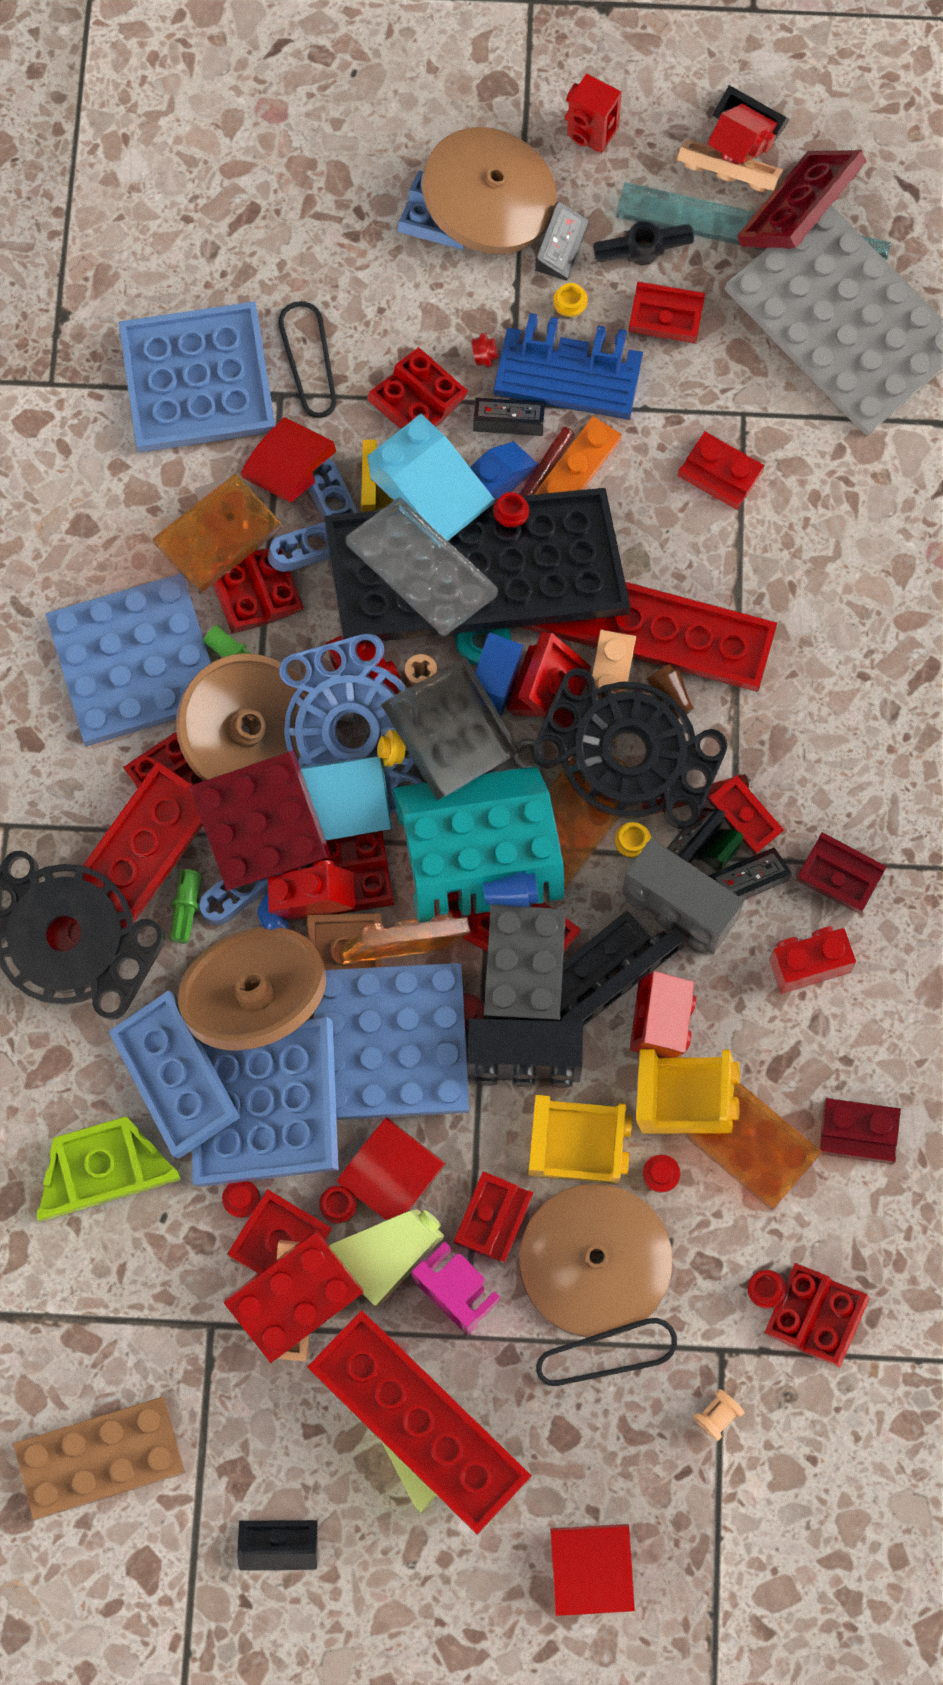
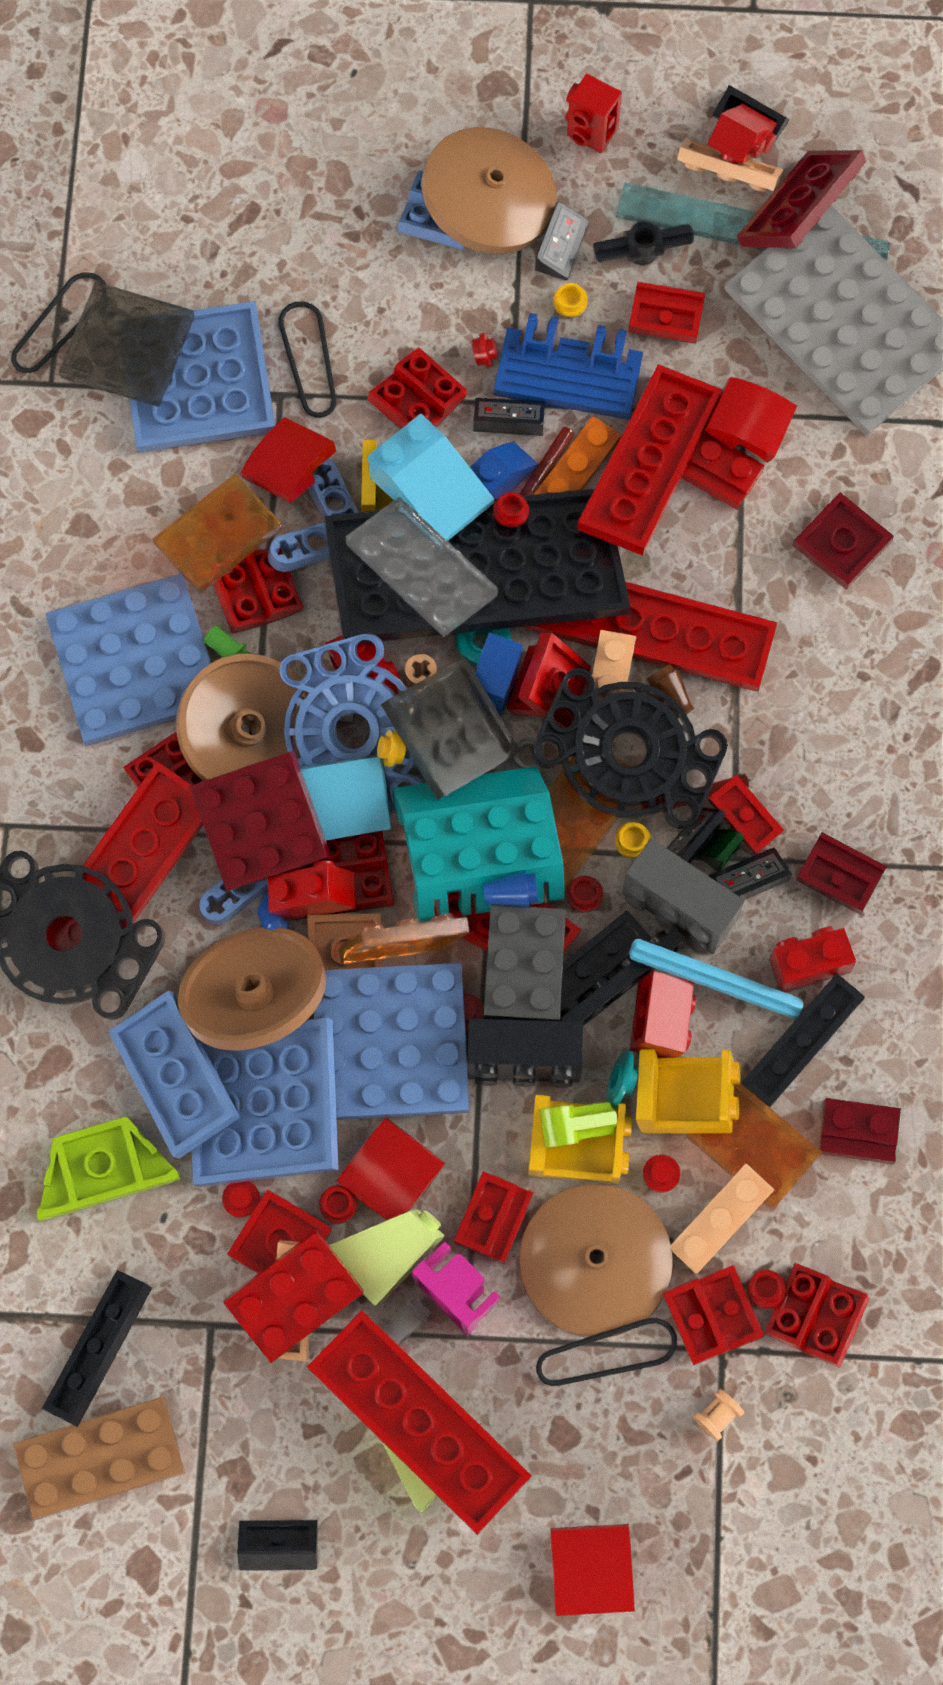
(42, 317): none -> black piece
(97, 1348): none -> black plate
(127, 344): none -> clear smoke plate
(185, 905): bright green axle -> none
(407, 1321): none -> light grey pin
(568, 1123): none -> lime piece
(584, 893): none -> red plate
(622, 1079): none -> teal piece
(649, 460): none -> red plate
(713, 1315): none -> red slope
(716, 978): none -> medium azure axle
(721, 1218): none -> light nougat plate
(751, 418): none -> red slope
(803, 1040): none -> black plate
(843, 540): none -> dark red plate

